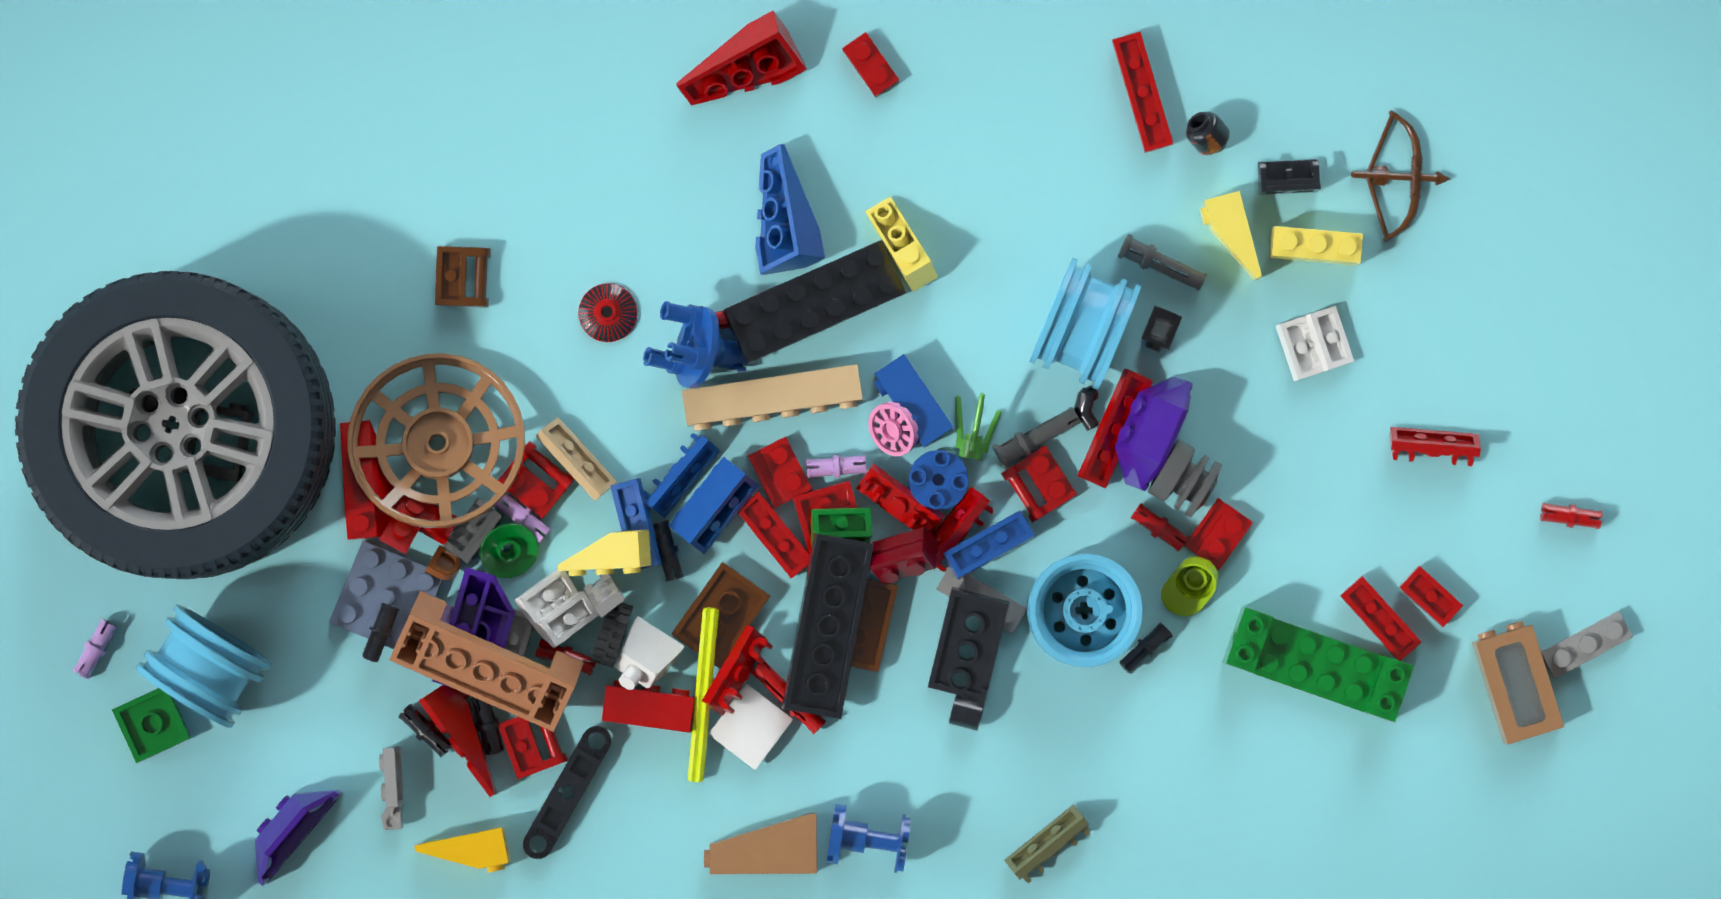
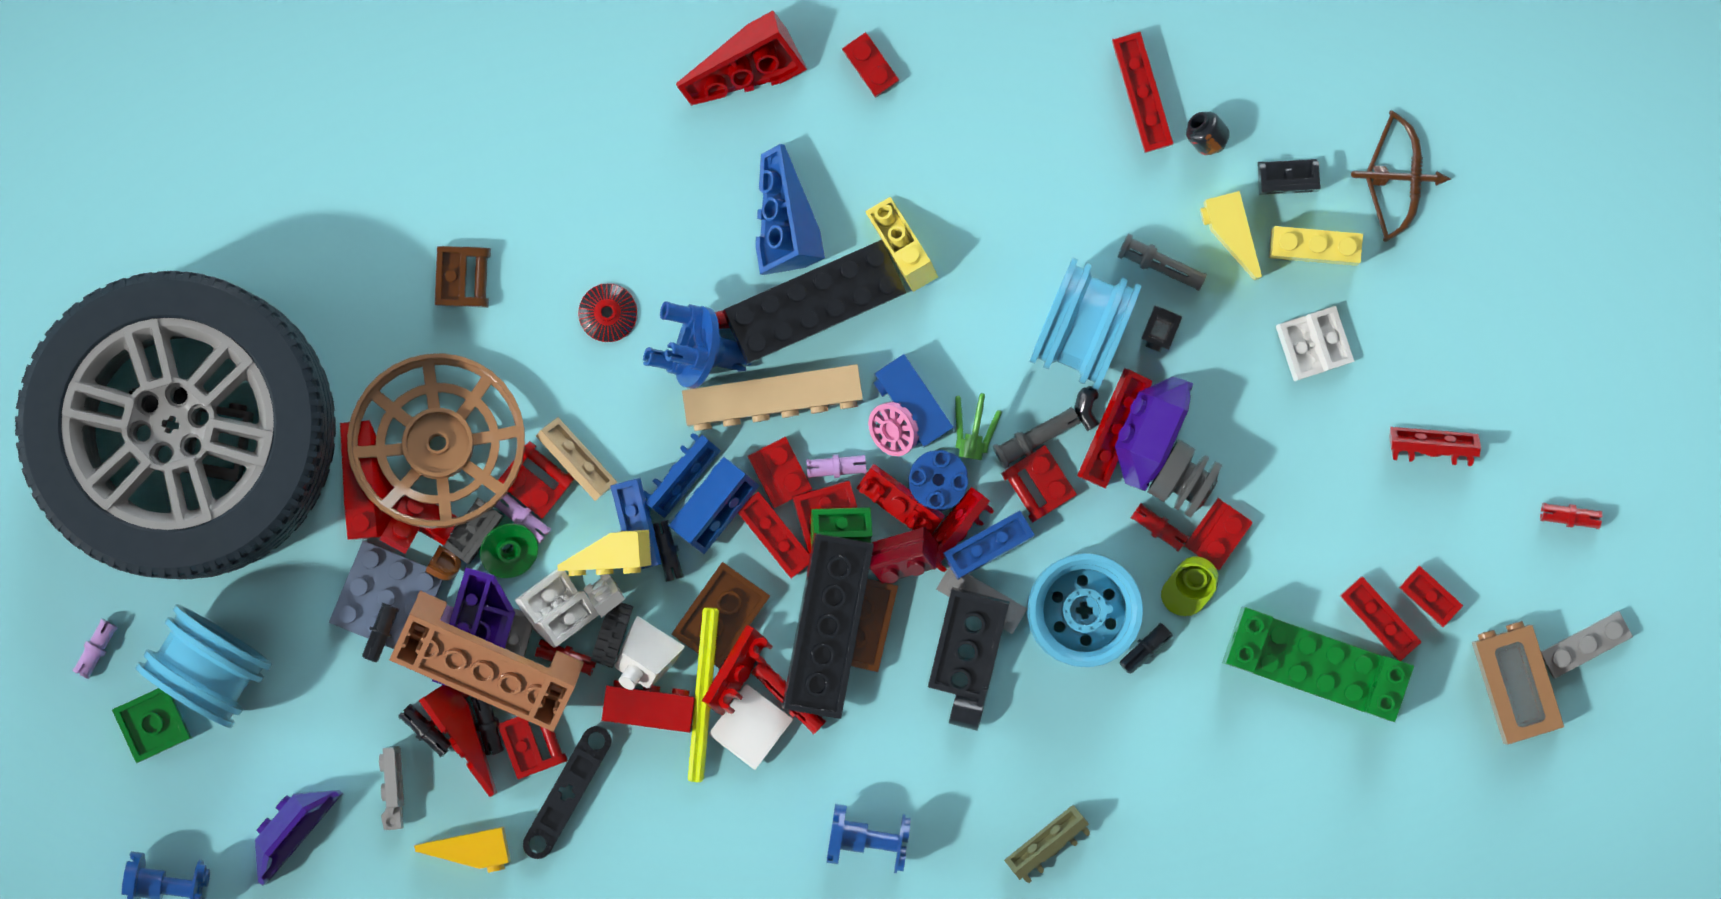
(773, 849): medium nougat slope -> none

